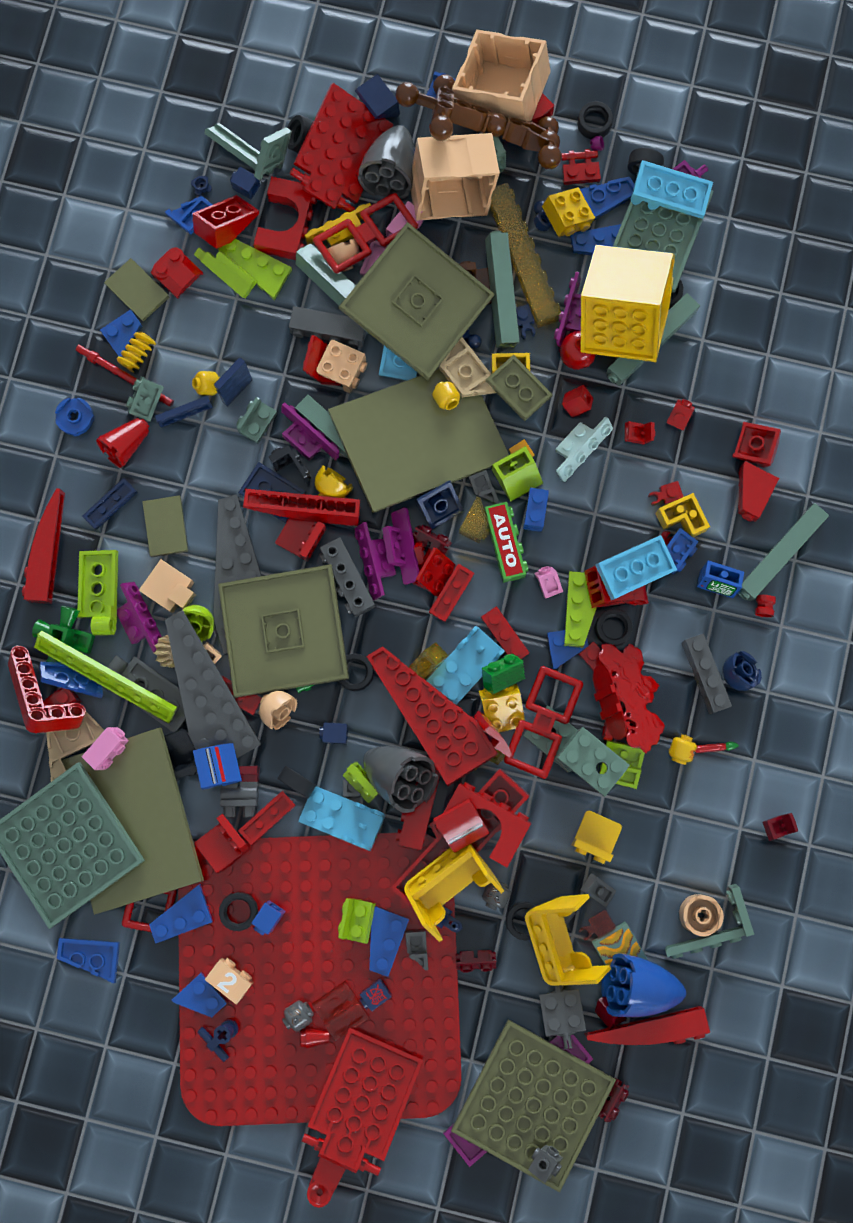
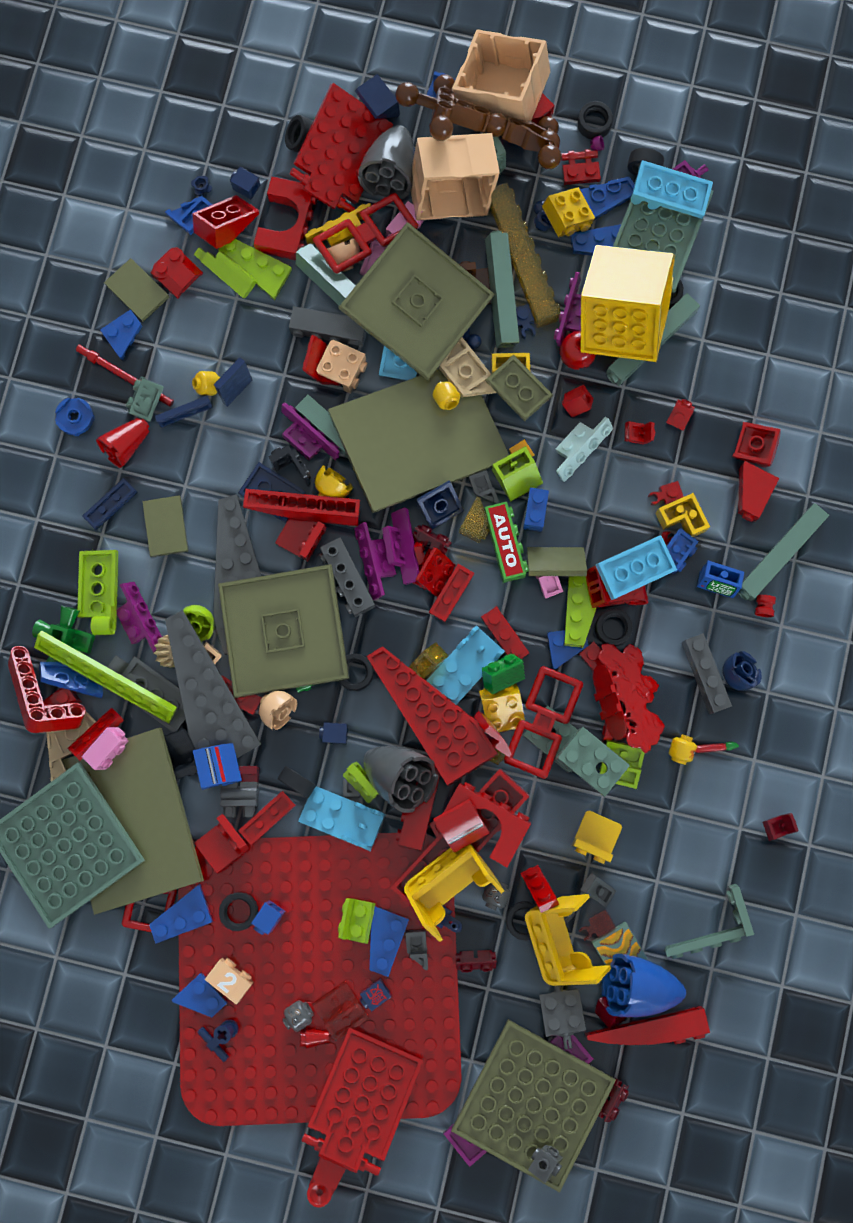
(44, 553): red slope -> none
(83, 743): none -> red plate
(91, 955): blue wing -> none
(135, 351): yellow piece -> none
(168, 587): light nougat piece -> none
(256, 420): sand green bracket -> none
(263, 162): sand green bracket -> none
(539, 888): none -> red plate
(556, 561): none -> olive tile
(705, 925): light nougat brick -> none

